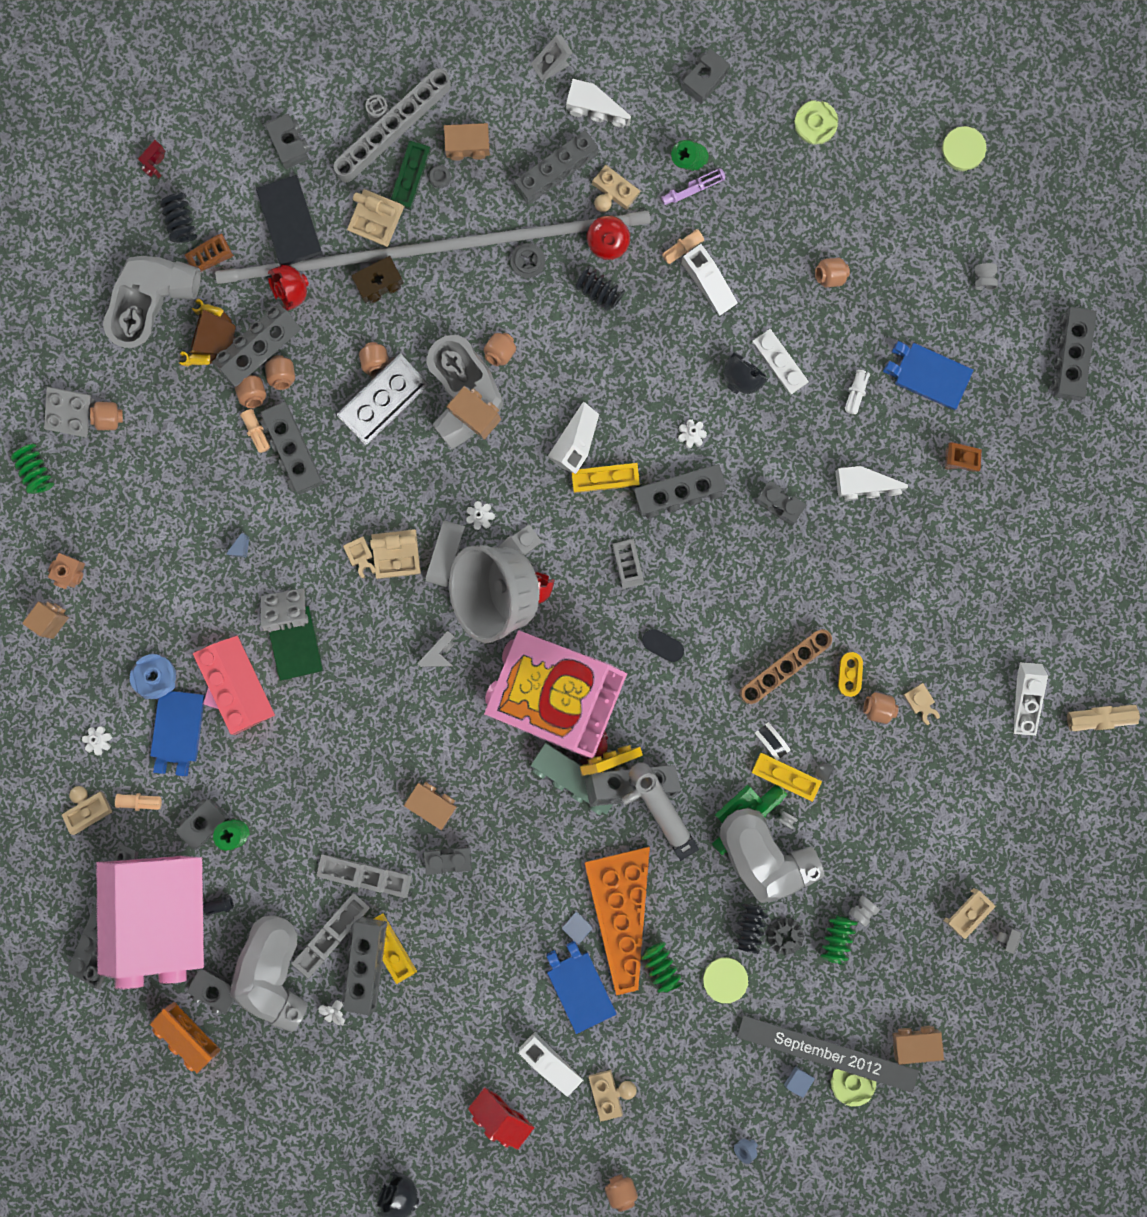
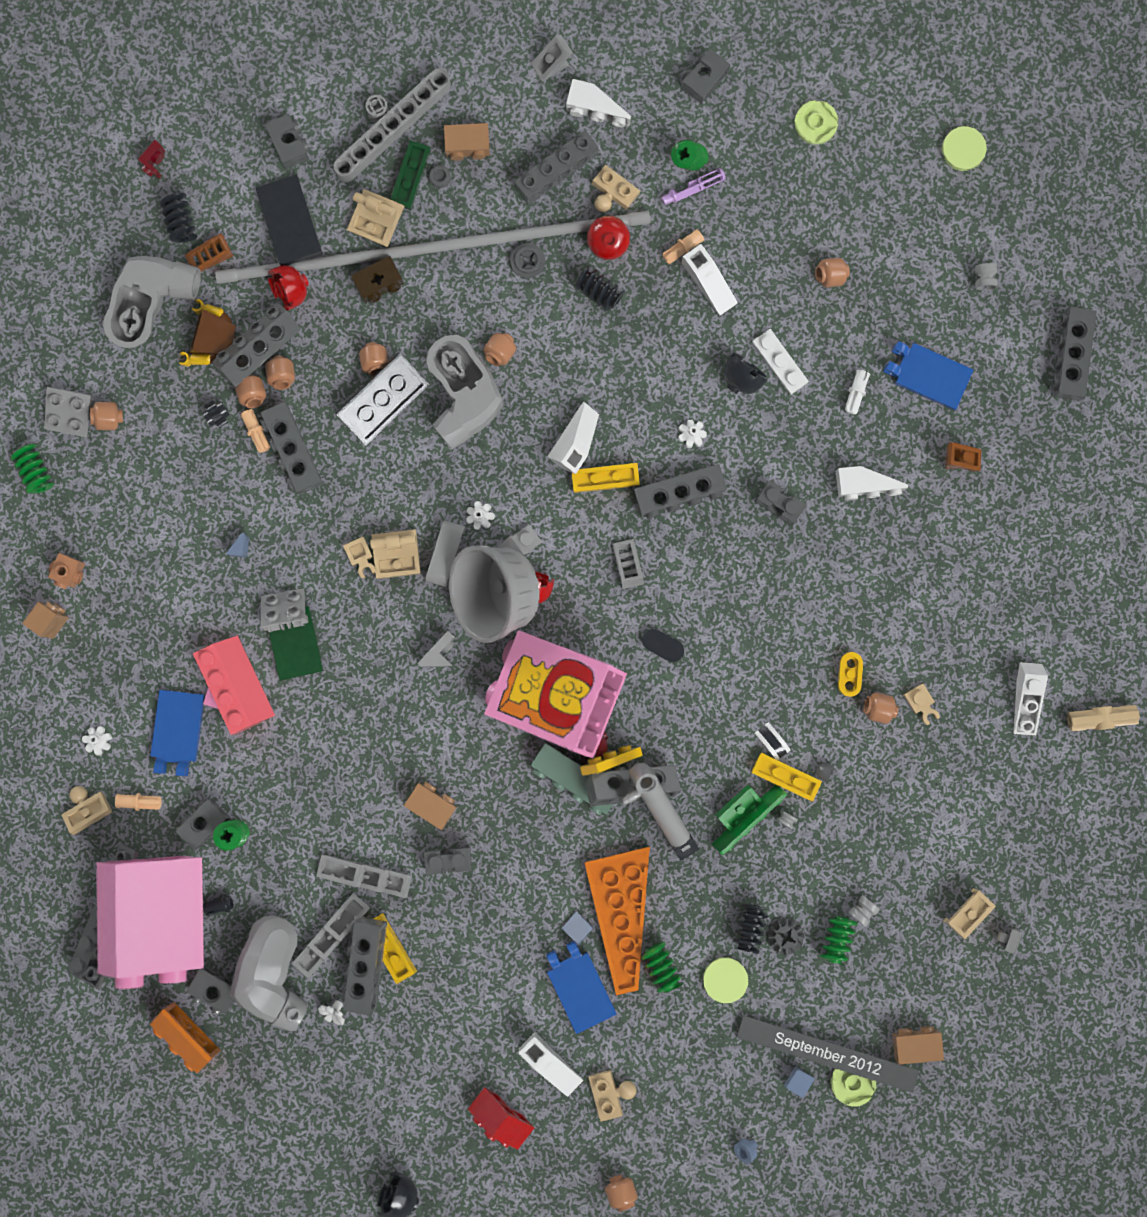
(164, 682): medium blue plate -> none
(215, 413): none -> black gear
(474, 412): medium nougat brick -> none
(760, 861): light grey piece -> none
(795, 662): medium nougat beam -> none

